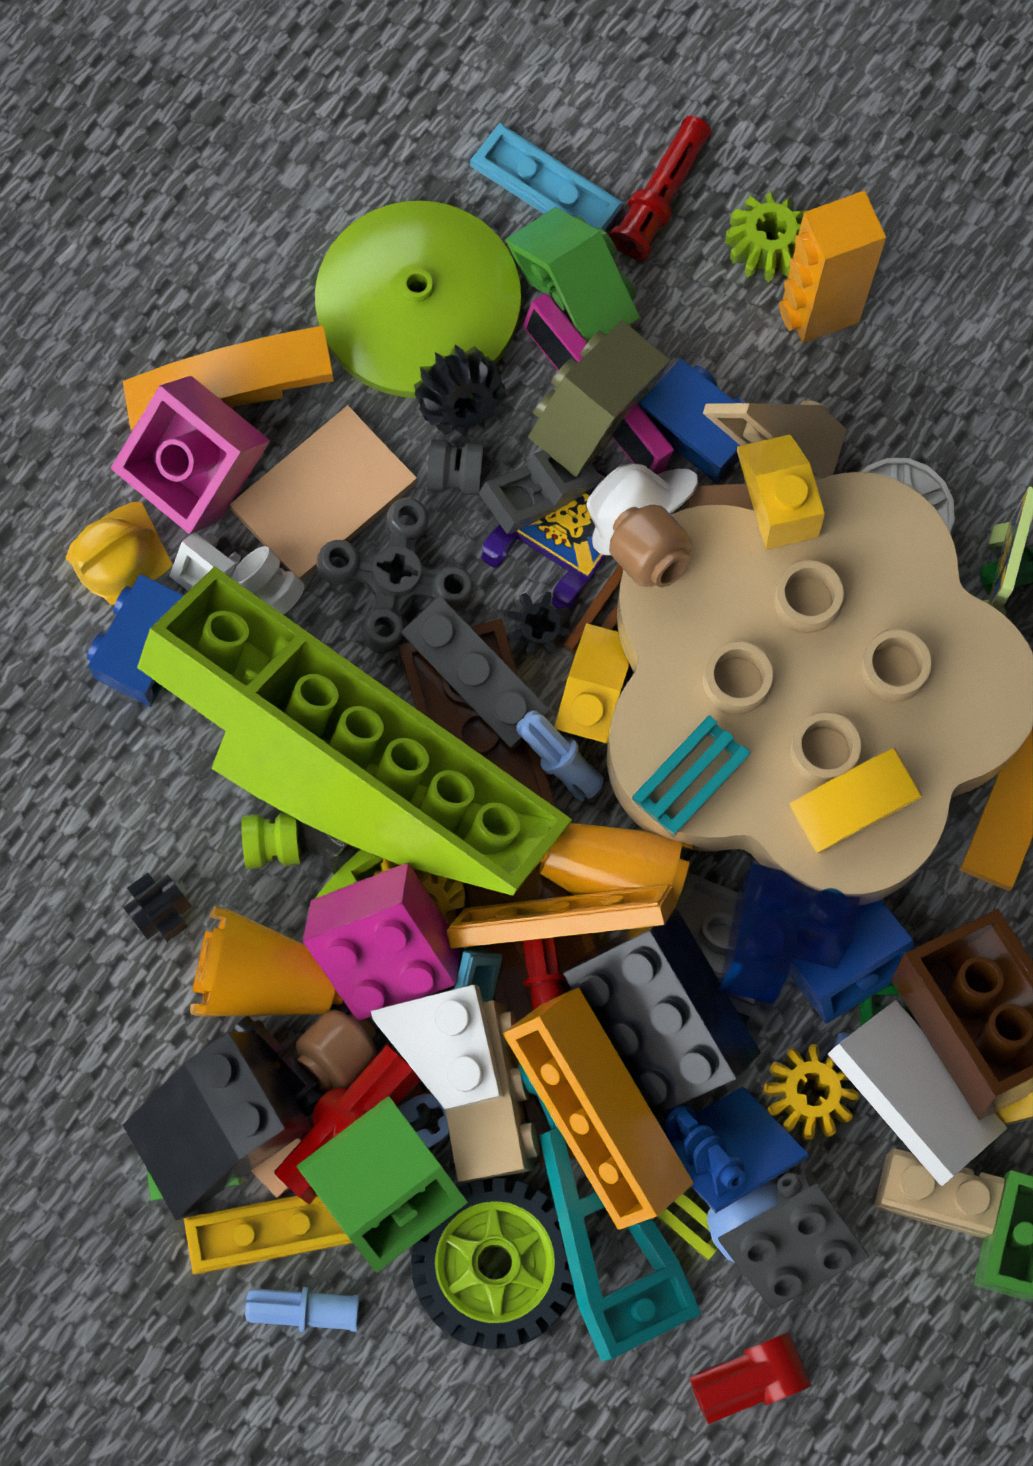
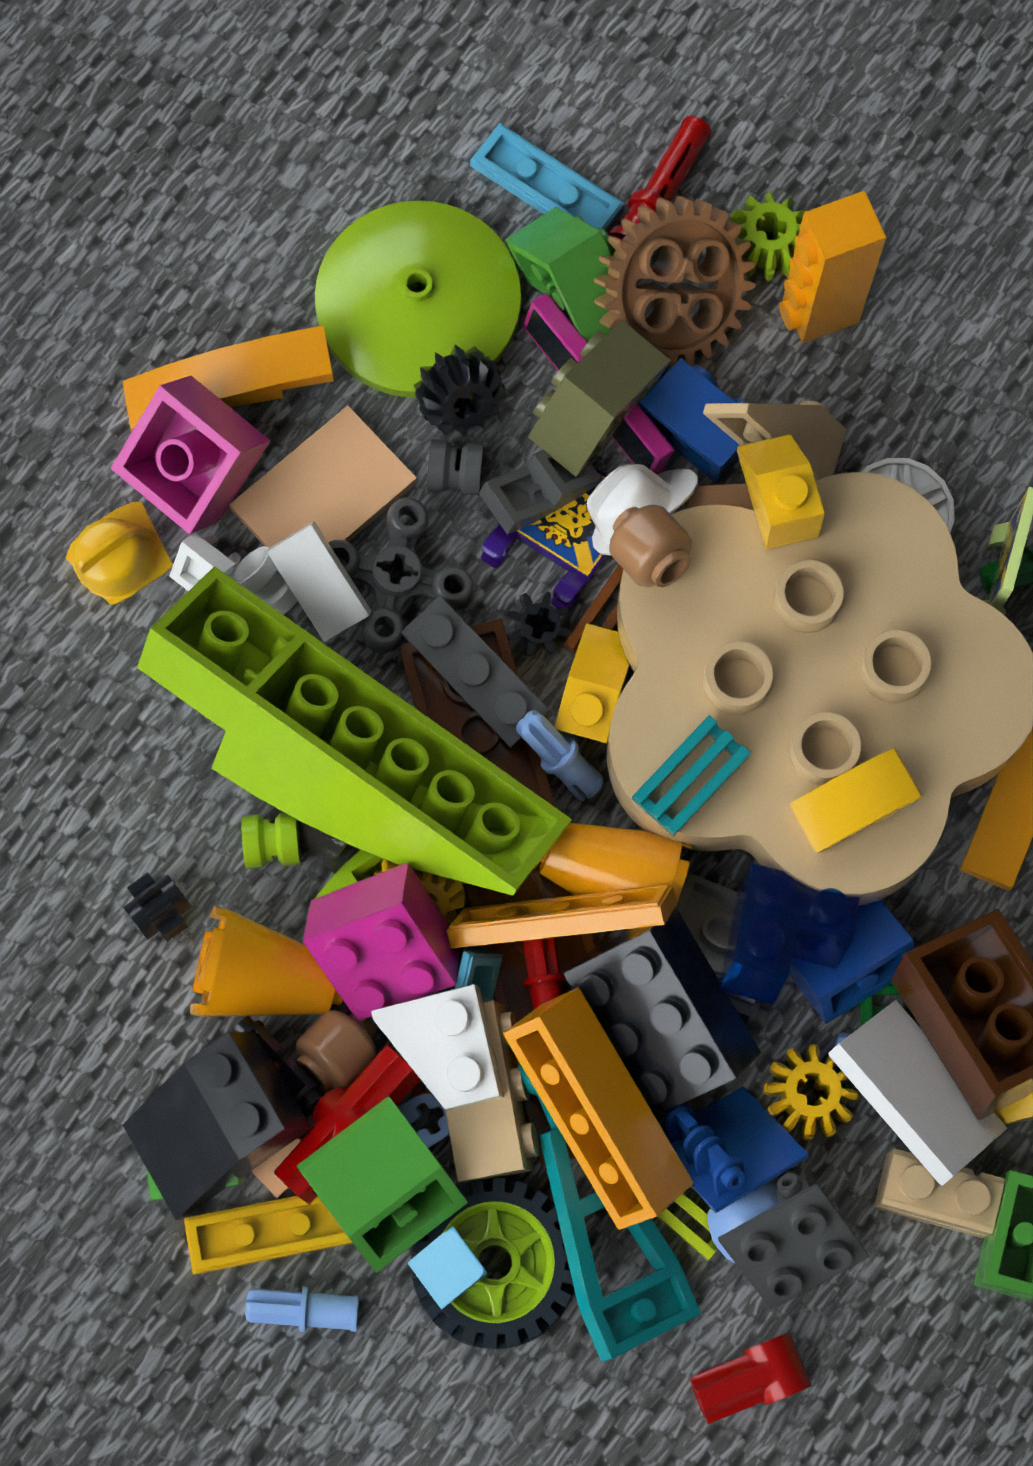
(118, 652): blue brick -> none
(319, 581): none -> white tile
(447, 1267): none -> medium azure slope
(681, 235): none -> medium nougat gear

